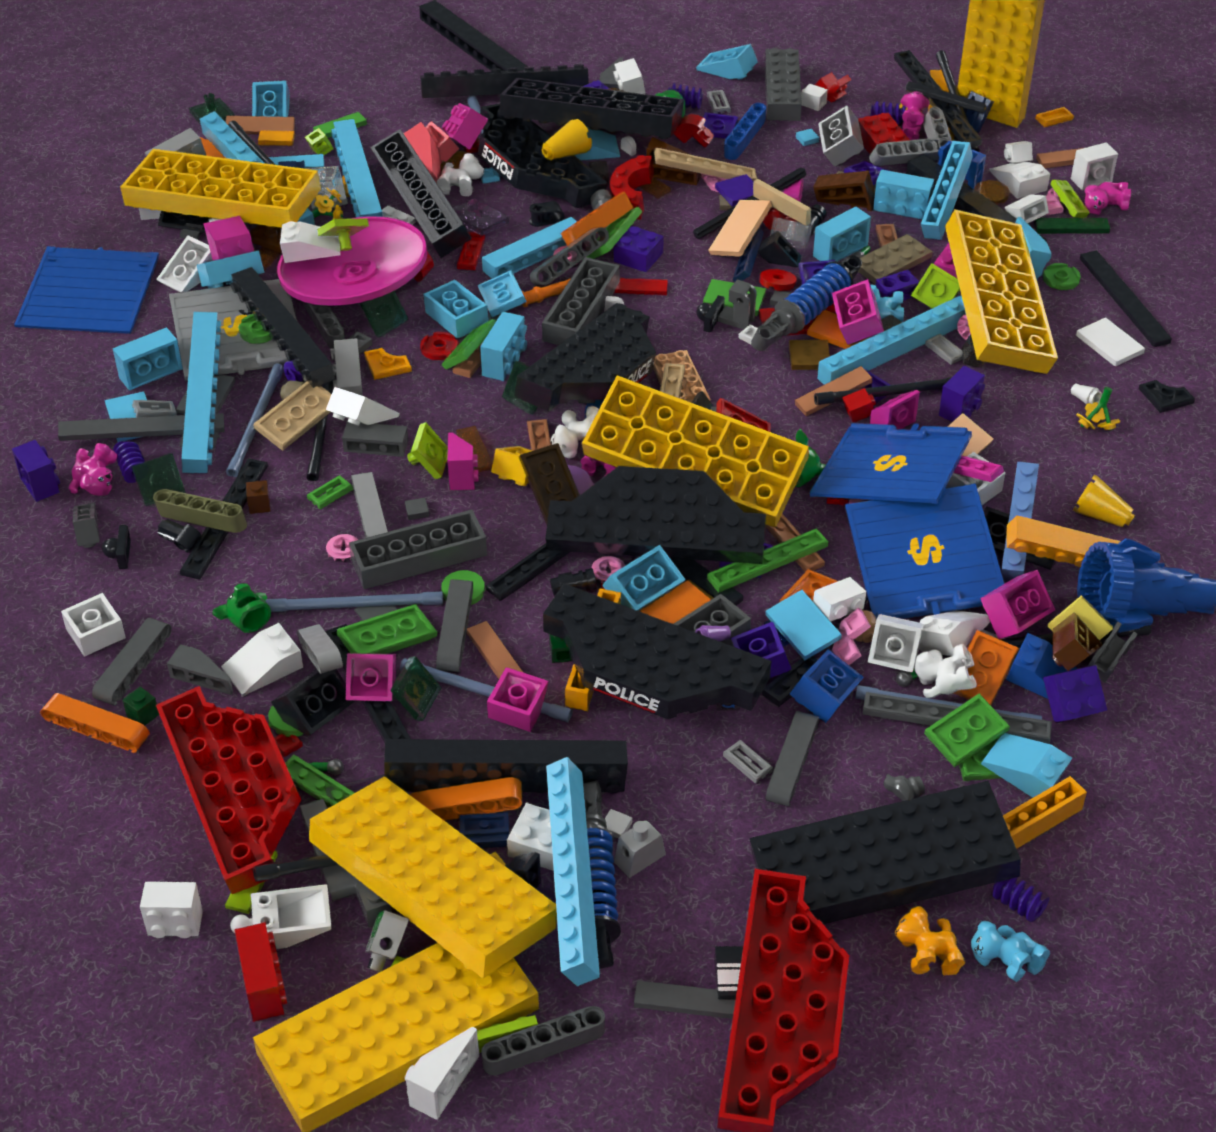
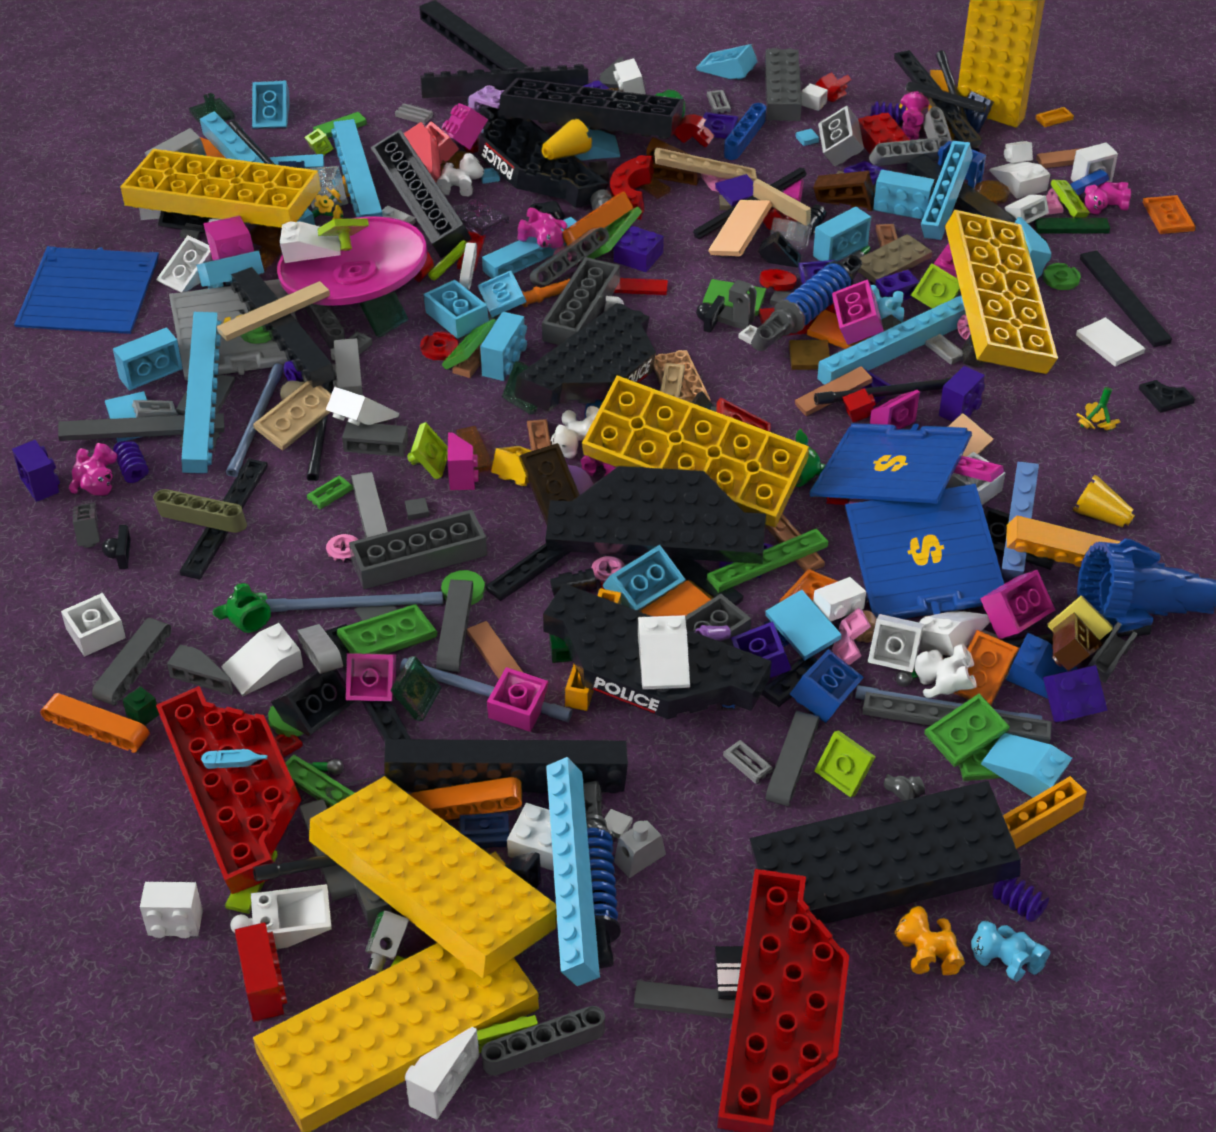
(157, 475): clear green tile -> none
(182, 536): black piece -> none
(230, 758): none -> medium azure piece
(255, 124): nougat tile -> none
(258, 497): reddish brown brick -> none
(273, 311): none -> tan tile
(281, 138): light orange tile -> none
(385, 365): light orange tile -> none
(414, 113): none -> light grey tile
(444, 264): none -> lime axle
(468, 265): none -> white beam
(485, 97): none -> lavender bracket
(543, 227): none -> dark pink animal
(628, 145): white tile -> none
(663, 652): none -> white slope
(691, 97): dark purple piece -> none
(748, 258): dark blue tile -> none
(844, 763): none -> lime tile
(1086, 393): white cone -> none
(1095, 178): none -> blue tile
(1168, 214): none -> orange tile

